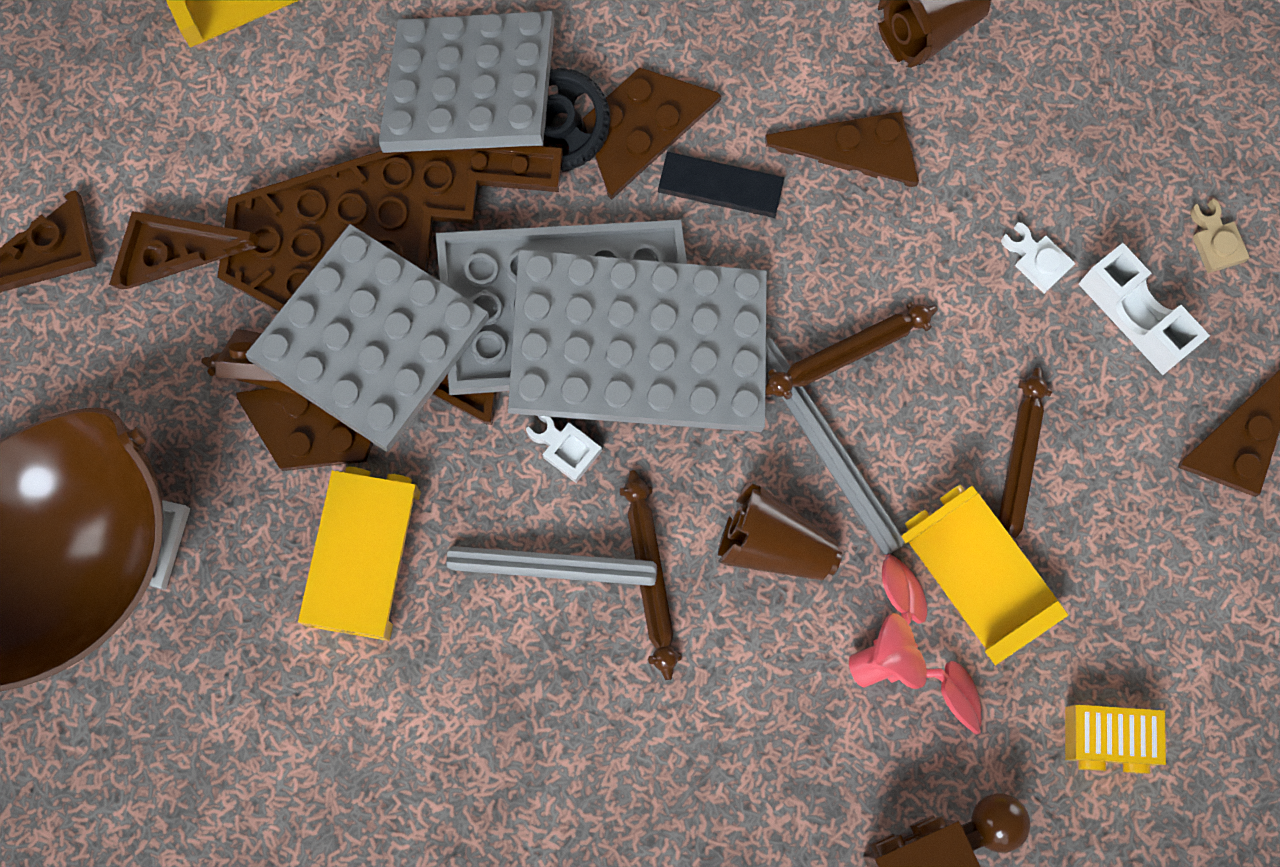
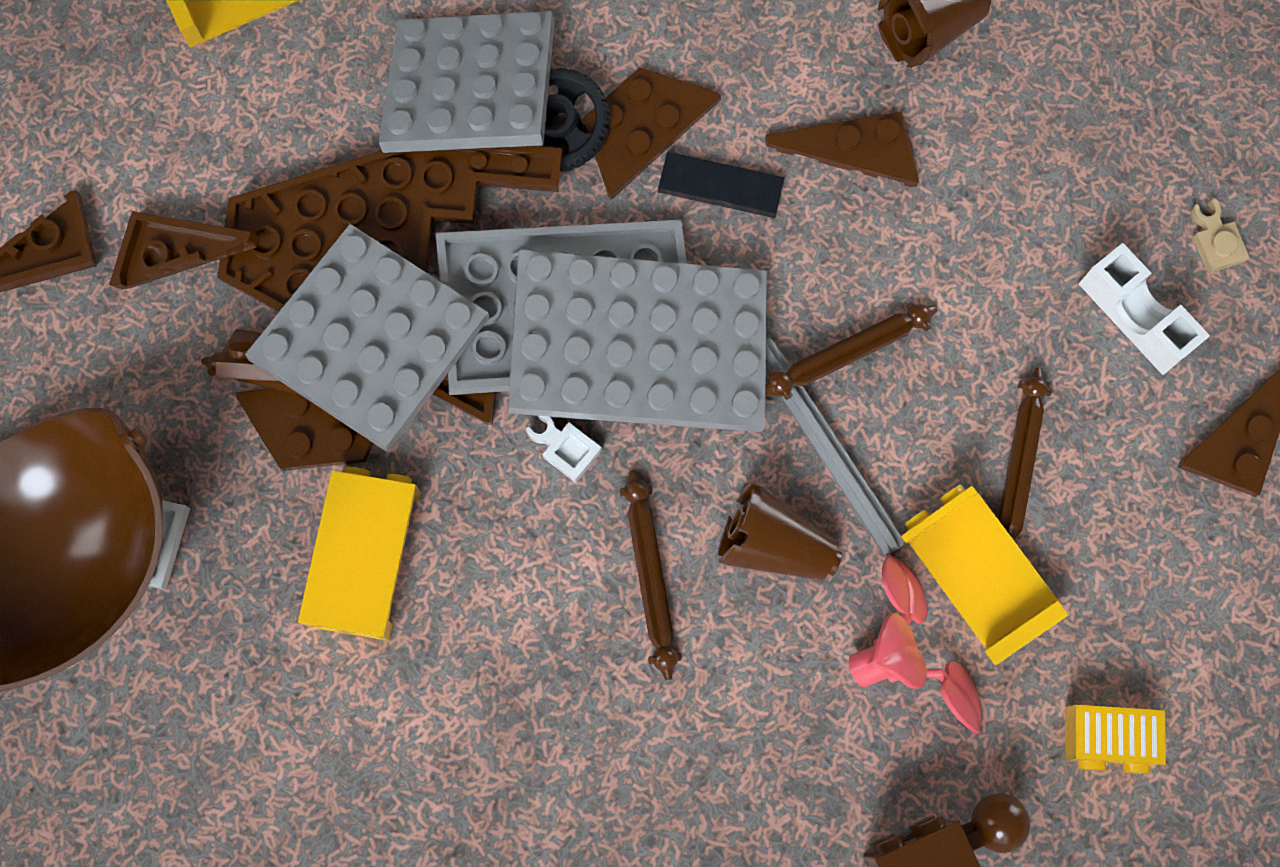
(552, 565): light grey axle -> none
(1041, 261): white plate -> none

